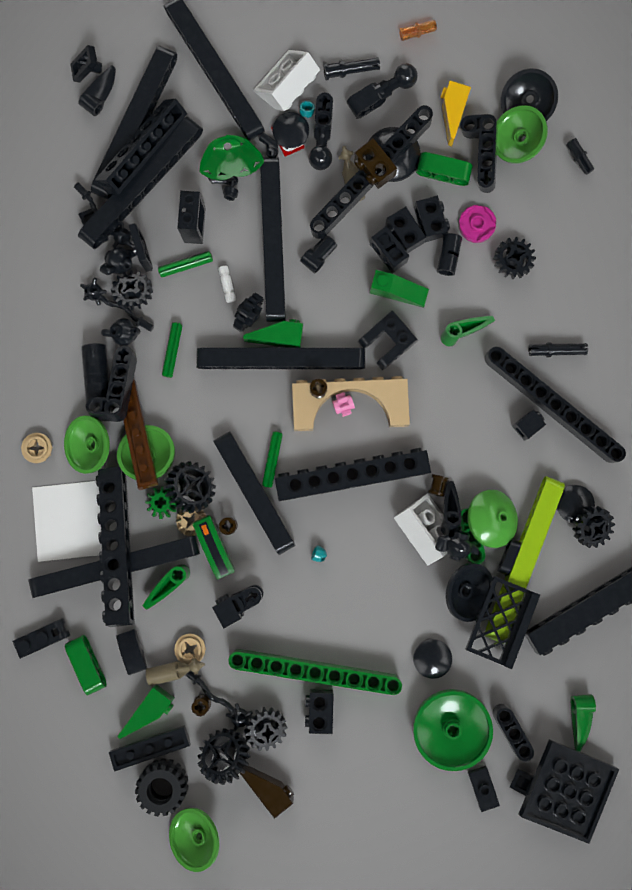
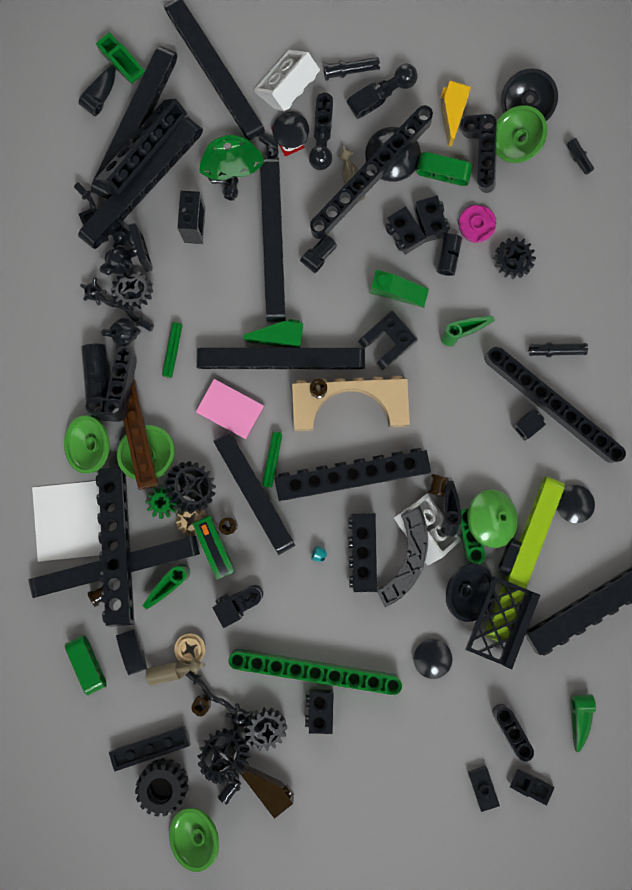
(30, 442): tan gear -> none
(40, 638): black plate -> none
(85, 63): black tile -> none
(95, 596): none -> dark brown bush
(120, 58): none -> green slope
(152, 708): green slope -> none
(185, 264): green axle -> none
(227, 284): white axle -> none
(229, 790): none -> black pin
(230, 409): none -> bright pink tile
(248, 312): black gear -> none
(307, 105): teal hinge -> none
(343, 404): bright pink gear -> none
(369, 582): none -> black brick
(379, 162): dark brown brick -> none
(389, 249): black brick -> none
(414, 560): none -> black tile
(417, 30): clear orange axle -> none
(452, 730): green dish -> none
(457, 545): black piece -> none
(568, 791): black plate -> none
(593, 526): black gear -> none

